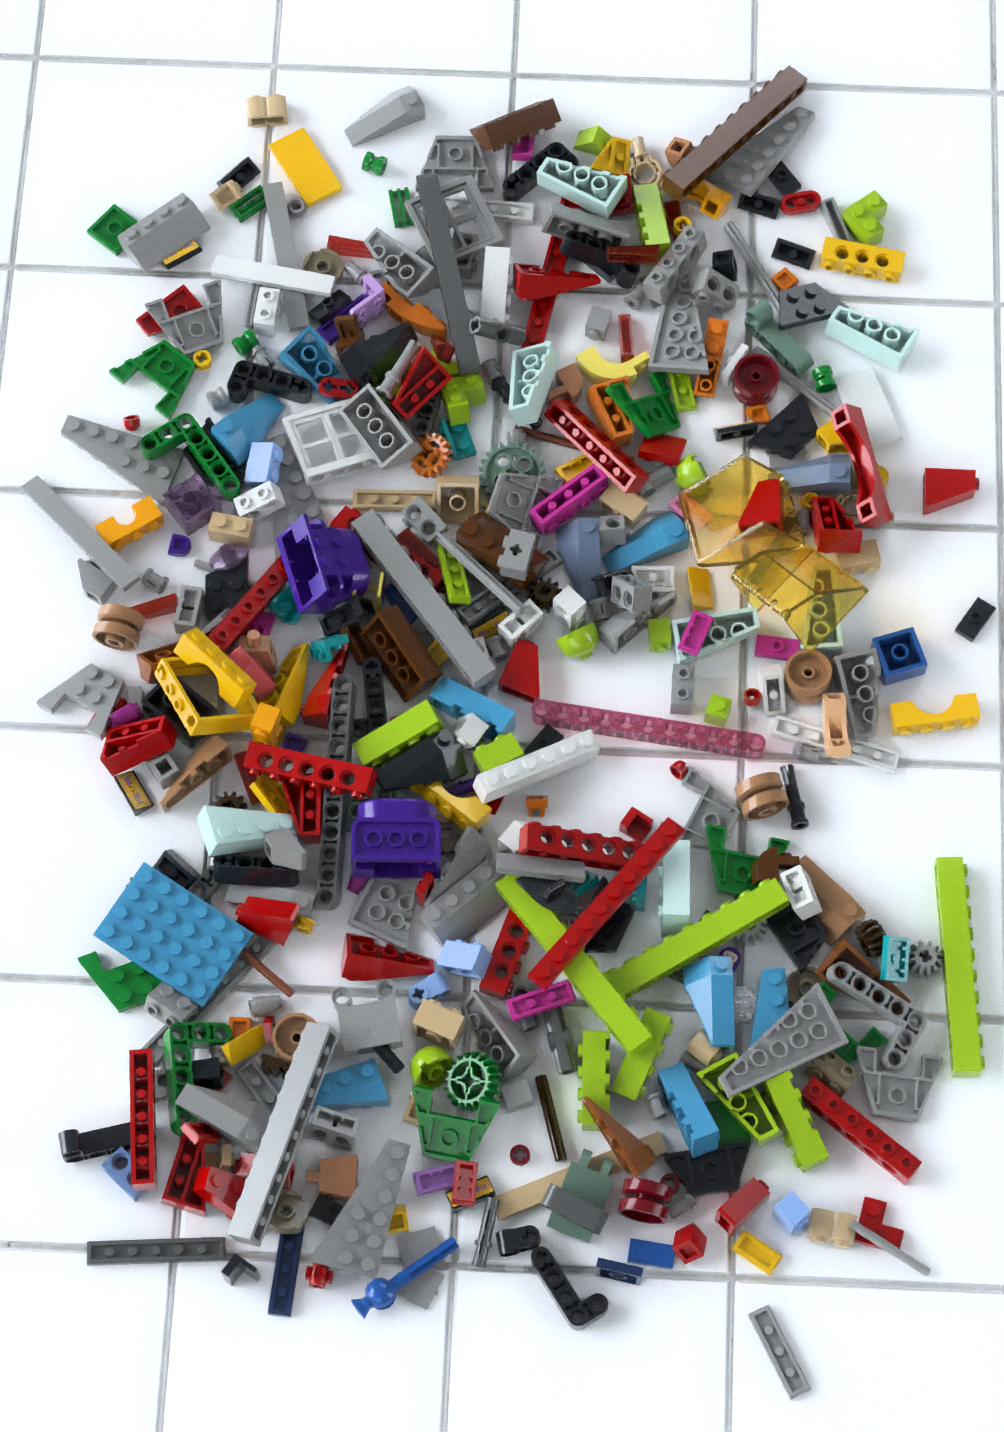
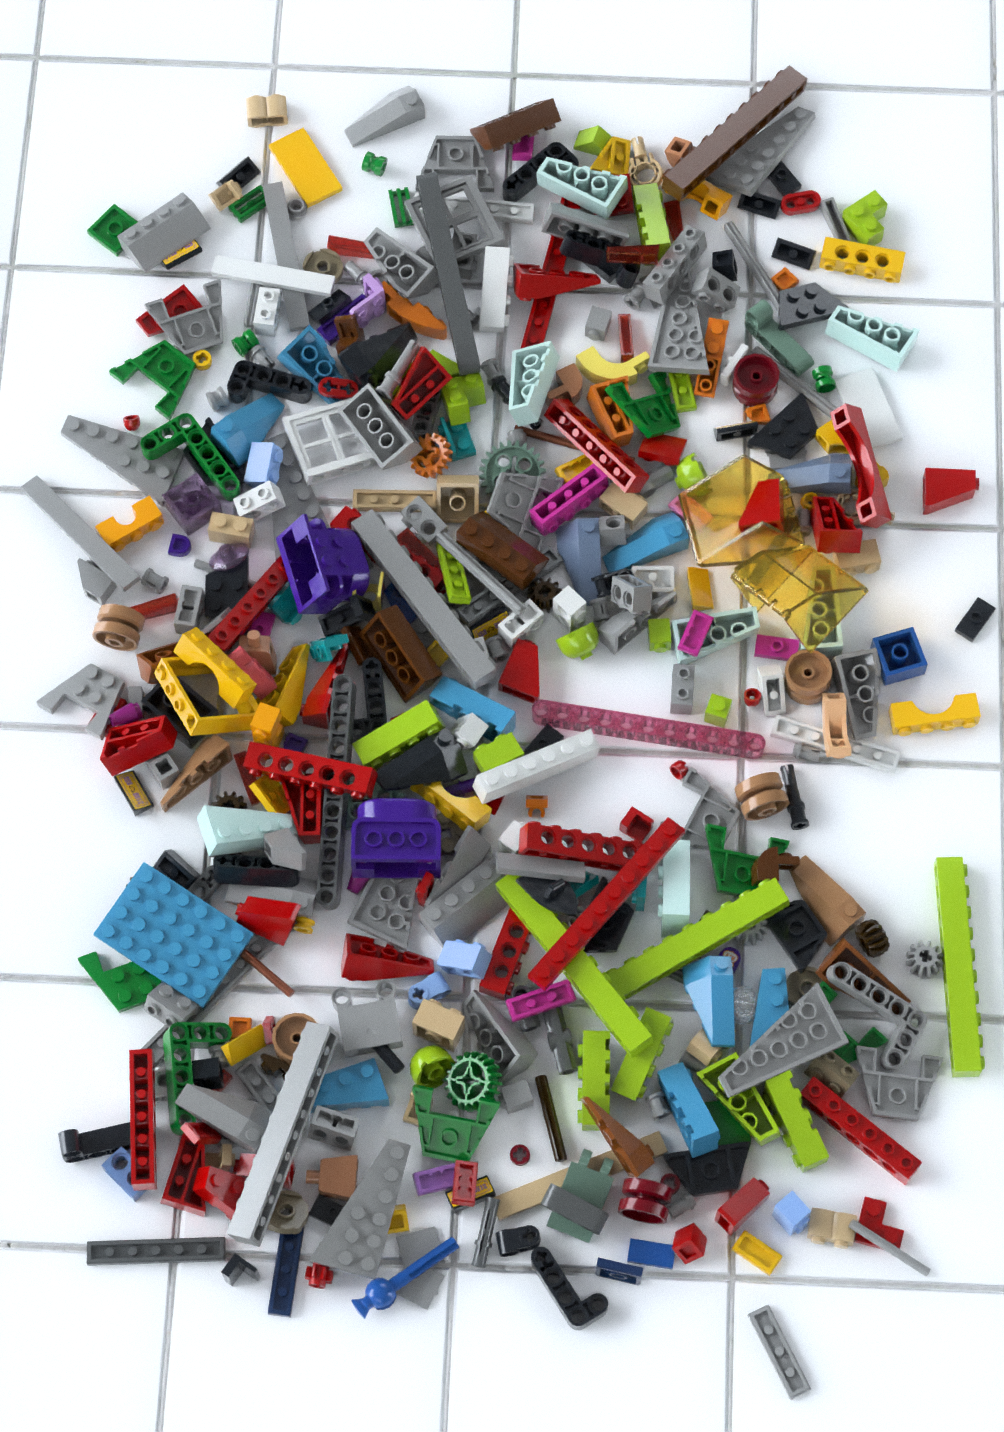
(263, 1005): light grey cone -> none
(442, 348): clear red piece -> none
(497, 330): dark grey piece -> none
(522, 544): light grey brick -> none
(677, 223): yellow bush -> none
(801, 892): white brick -> none
(895, 959): teal bracket -> none

